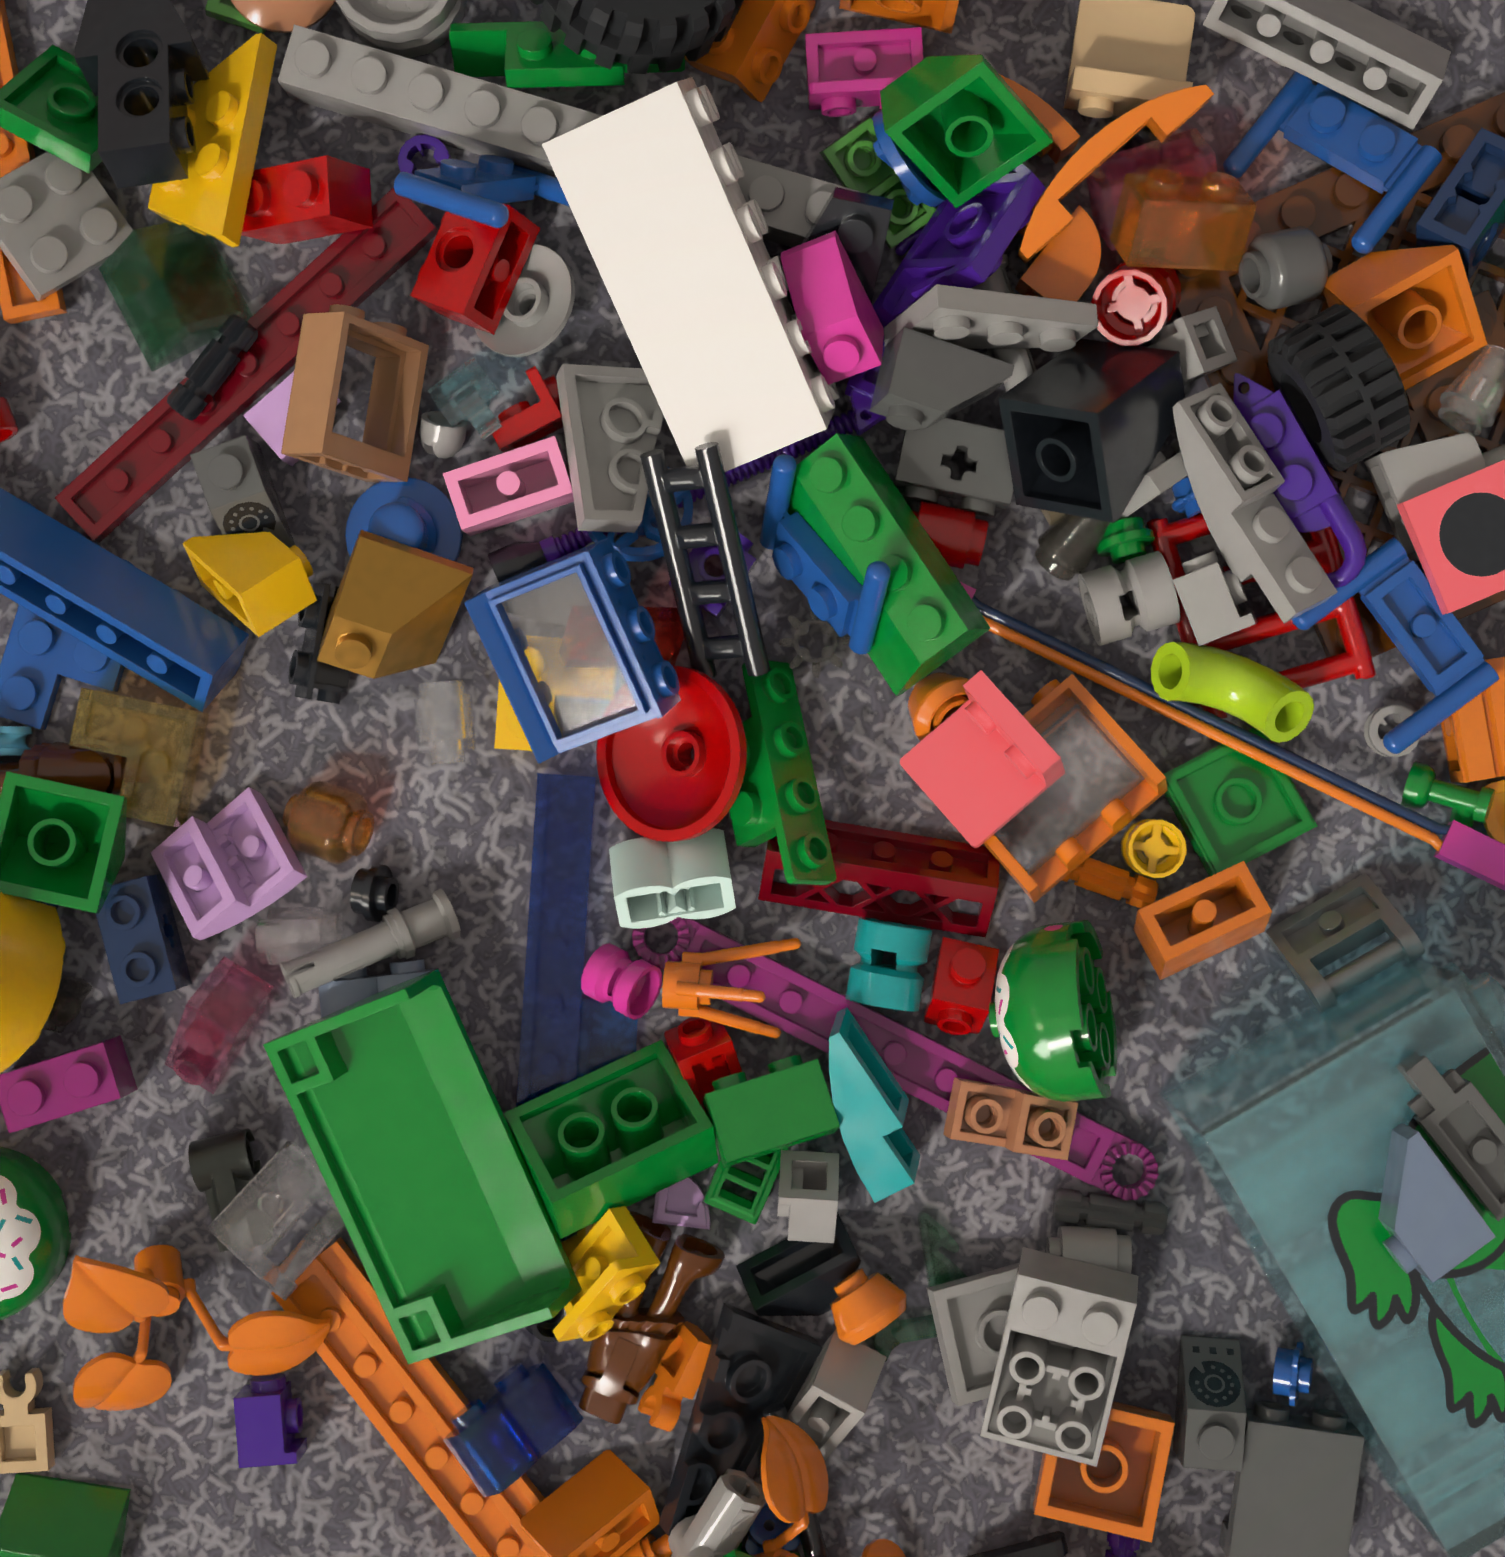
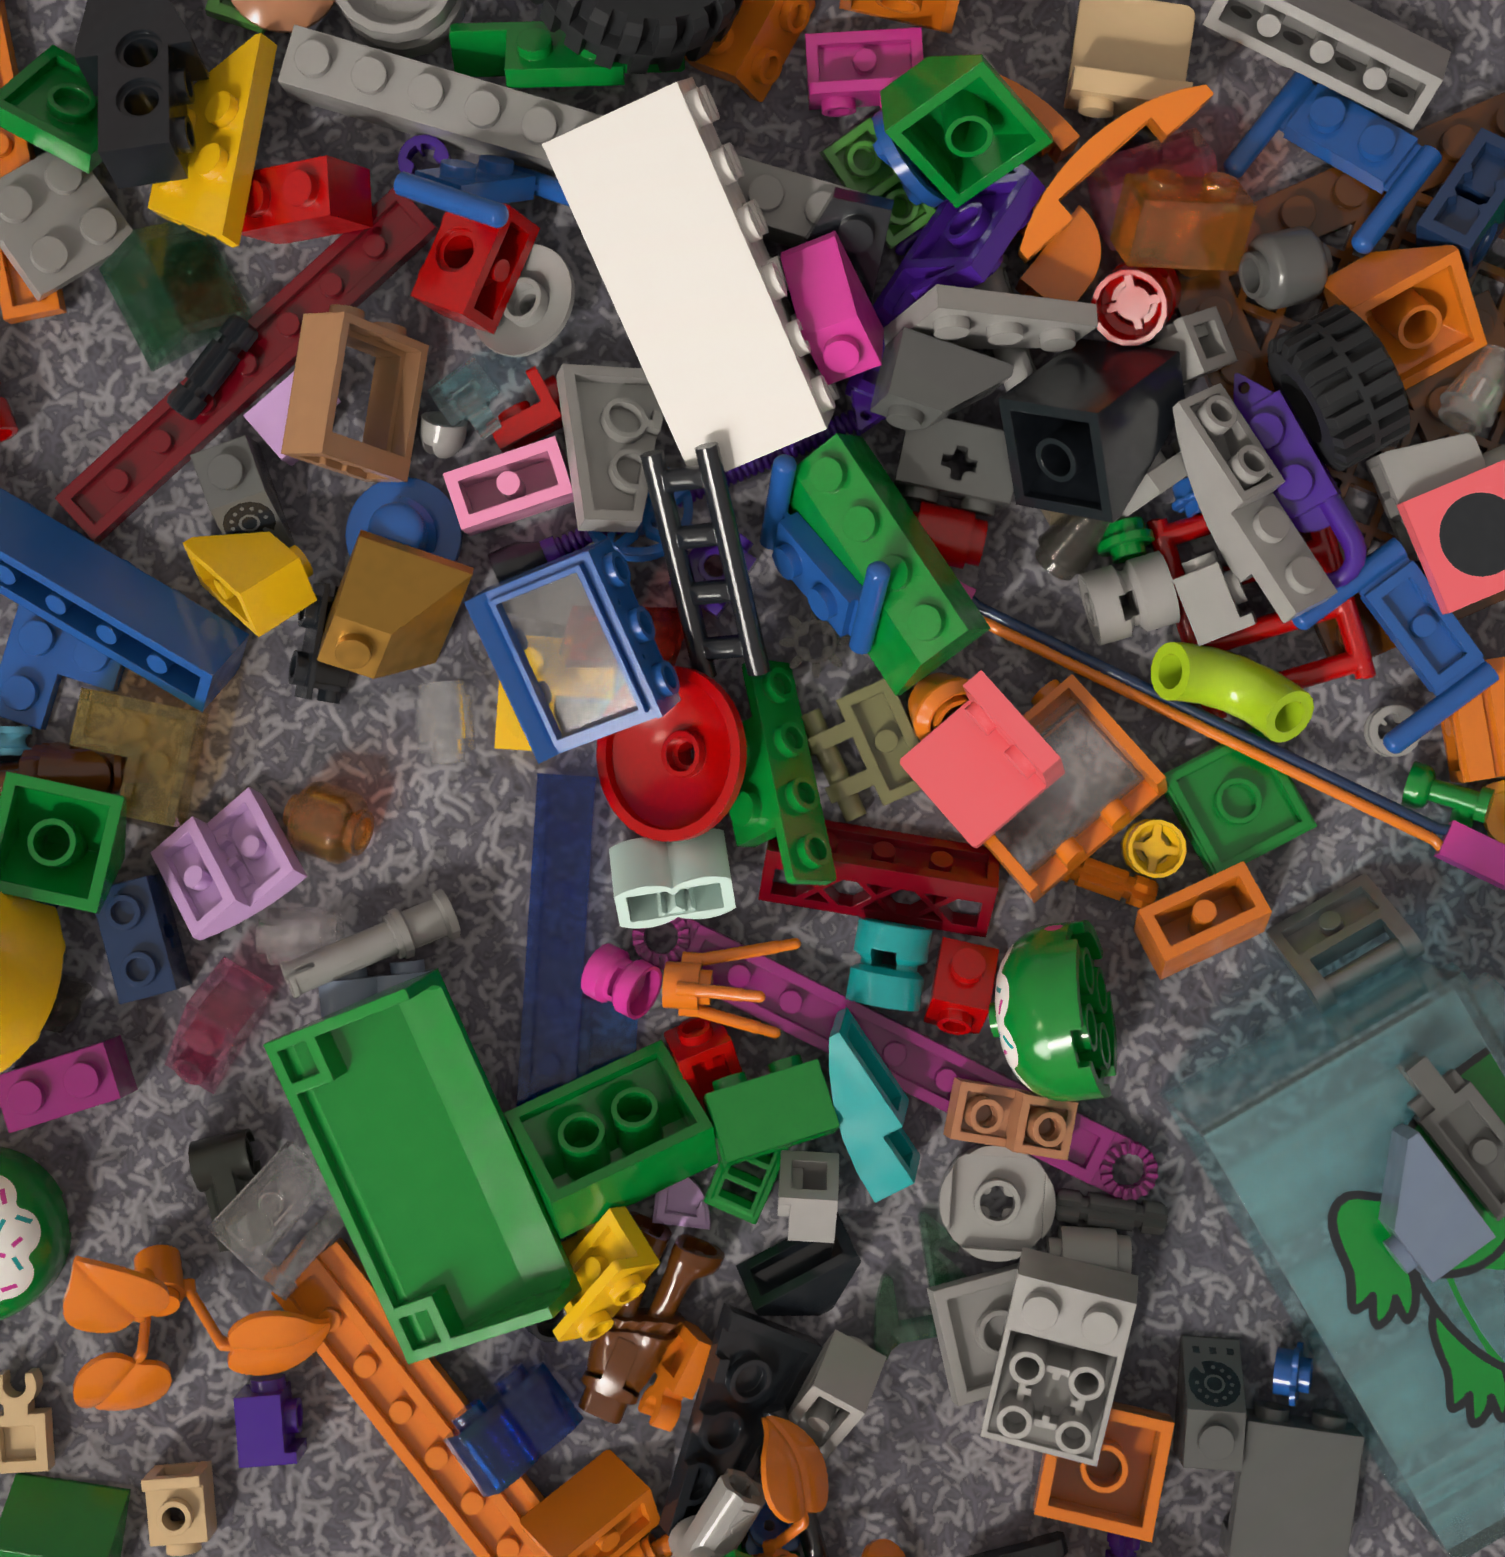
(192, 1491): none -> tan brick
(374, 892): black plate -> none
(865, 1306): orange cone -> none
(882, 738): none -> olive plate
(1019, 1225): none -> light grey plate

